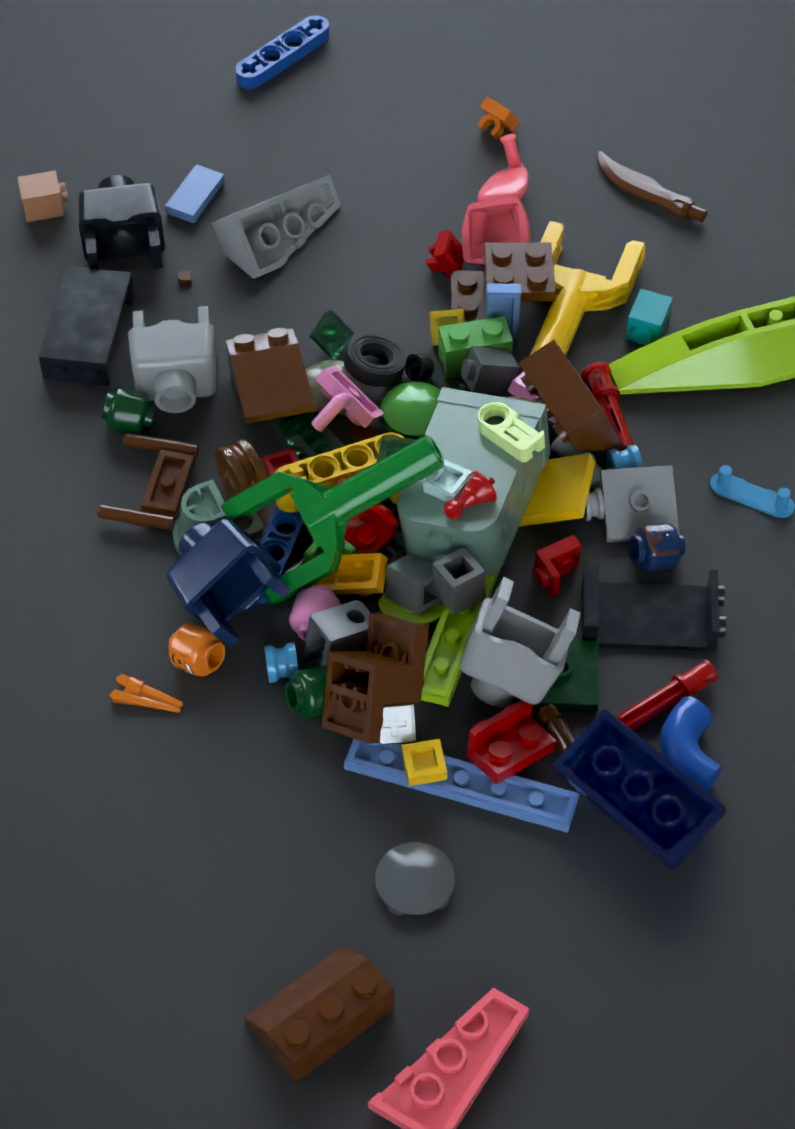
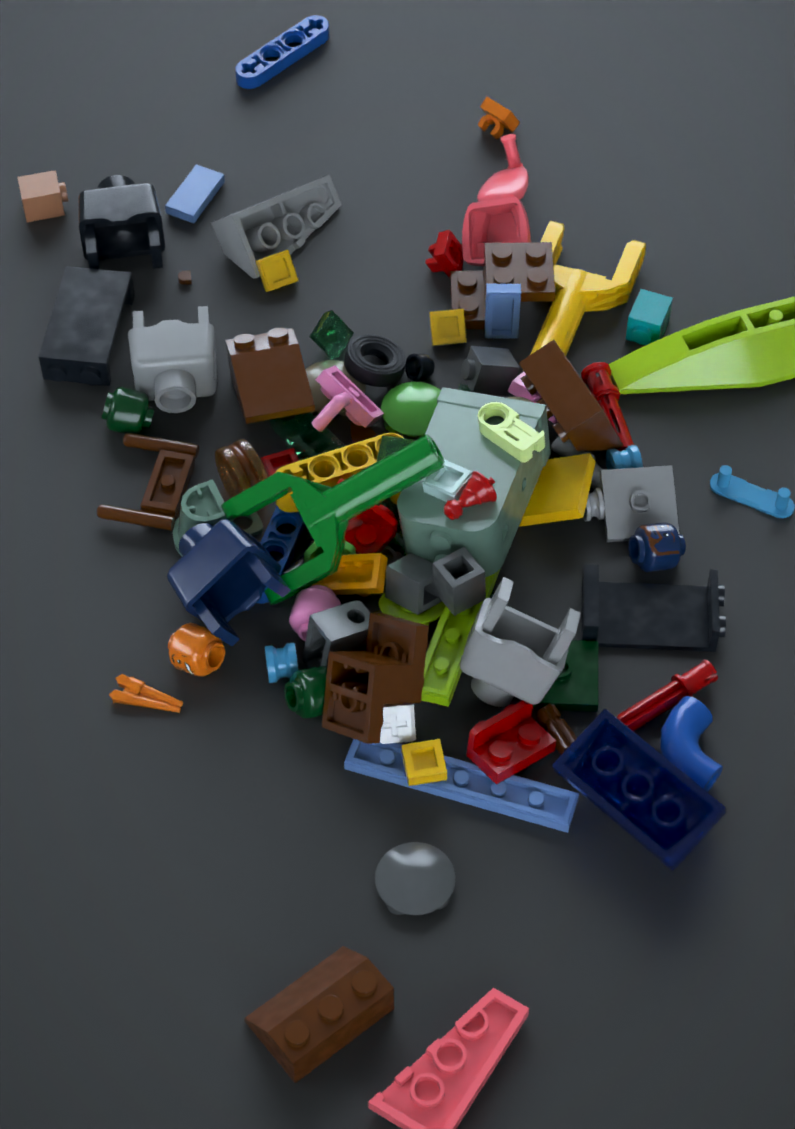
(277, 270): none -> yellow tile
(456, 340): bright green piece -> none
(556, 561): red bracket -> none
(649, 190): reddish brown sword -> none

